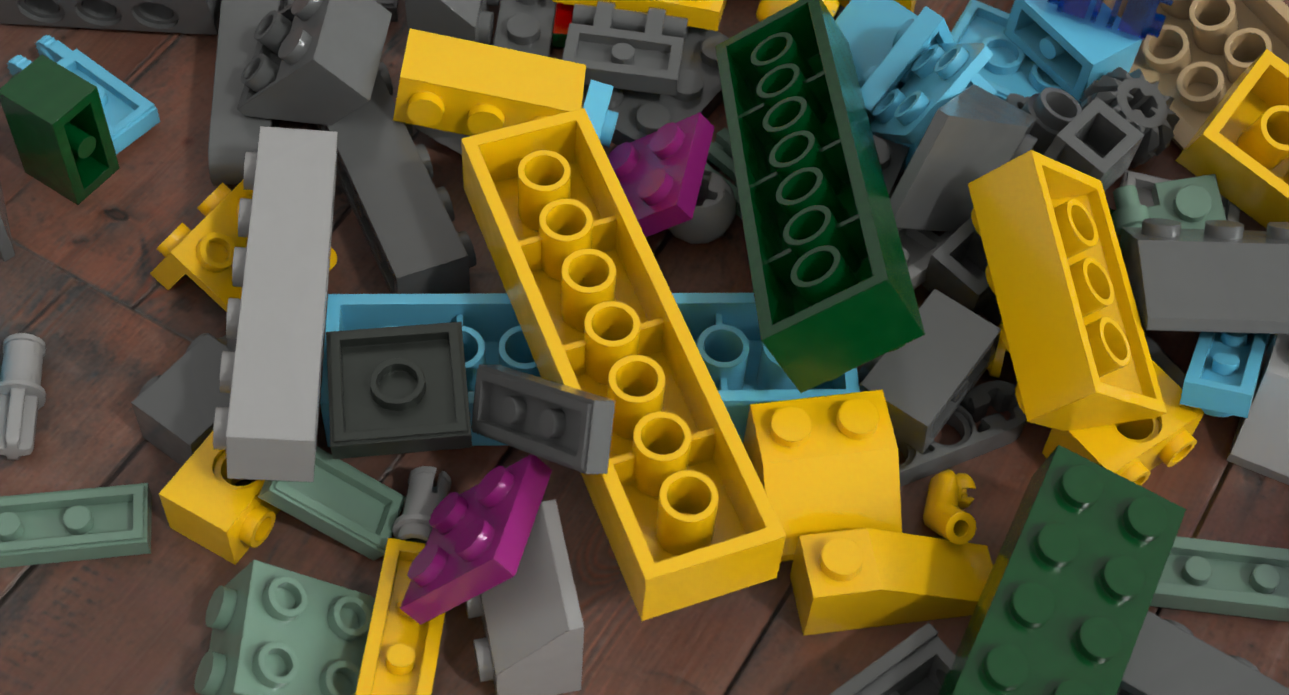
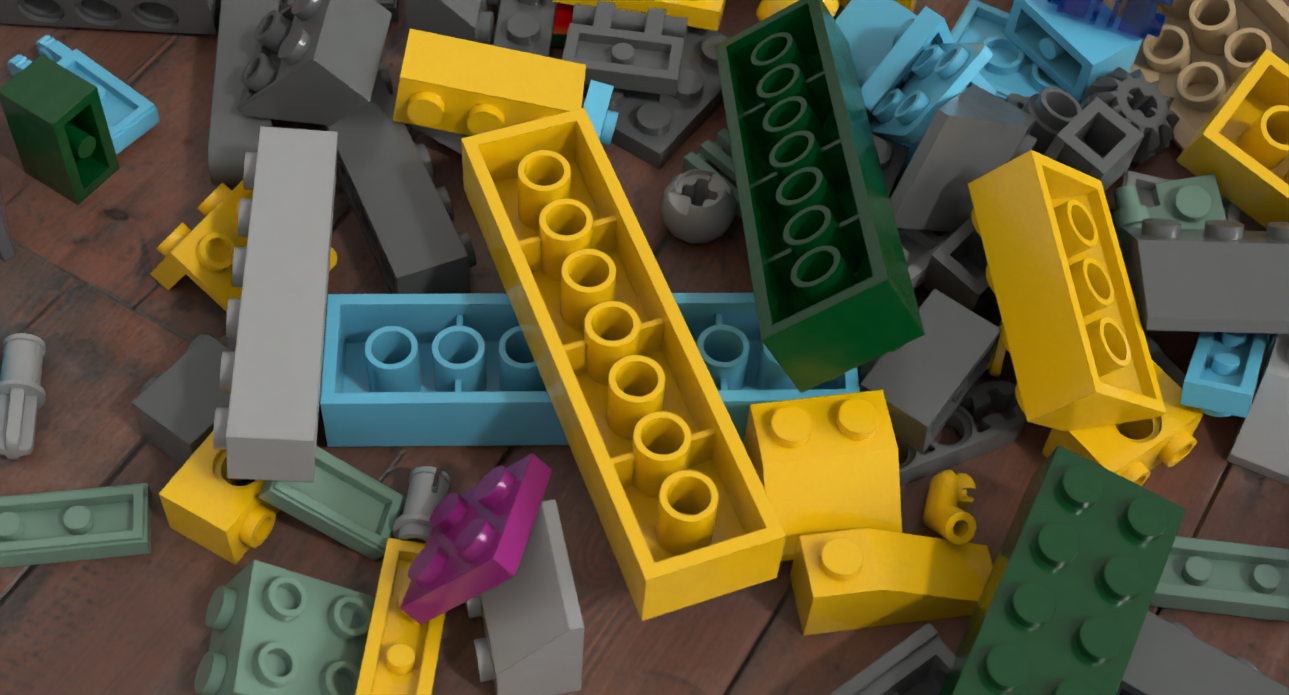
(397, 390): pearl dark grey tile -> none
(543, 418): dark grey tile -> none
(664, 172): magenta plate -> none

